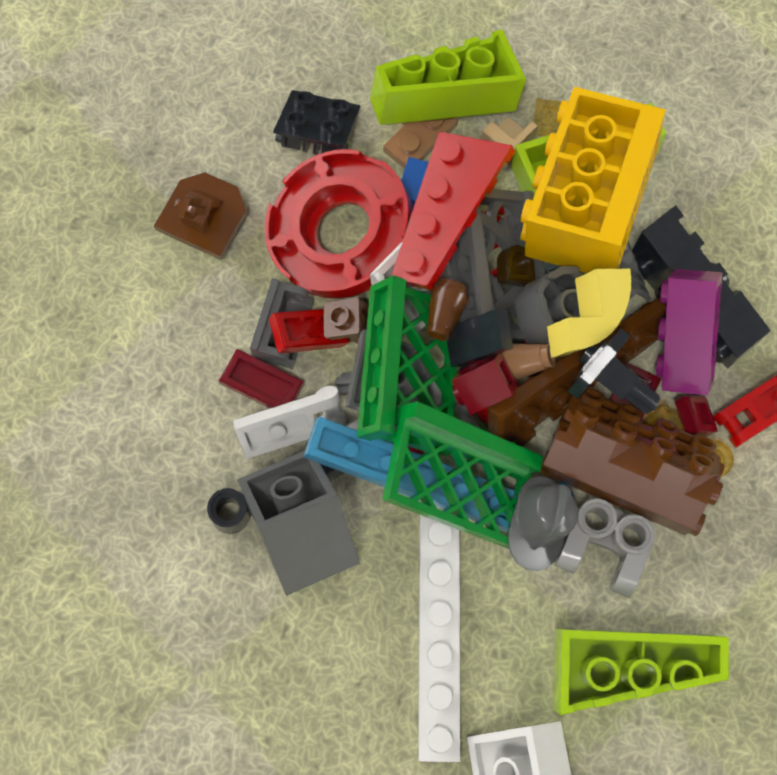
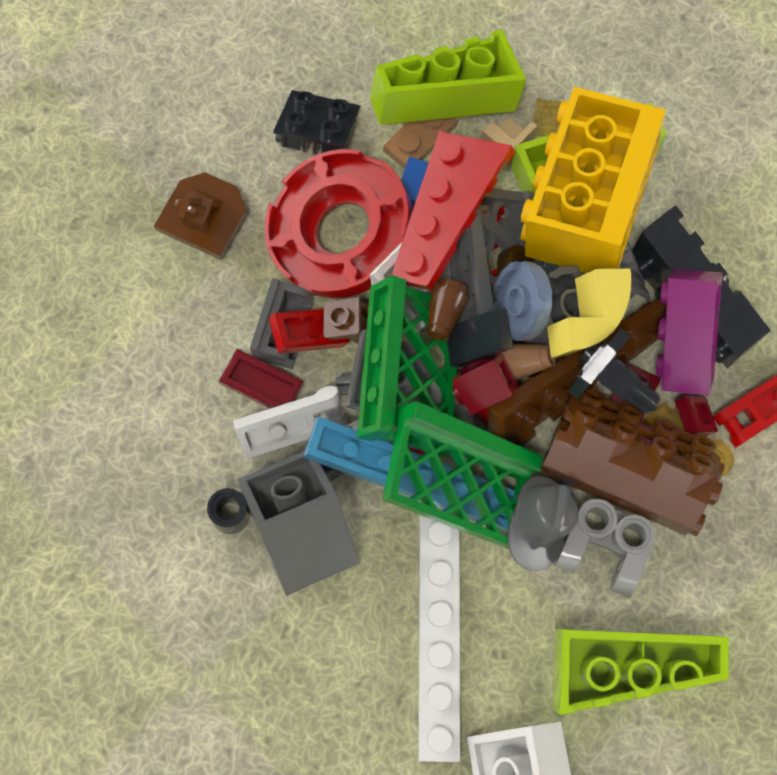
(527, 296): none -> sand blue tile

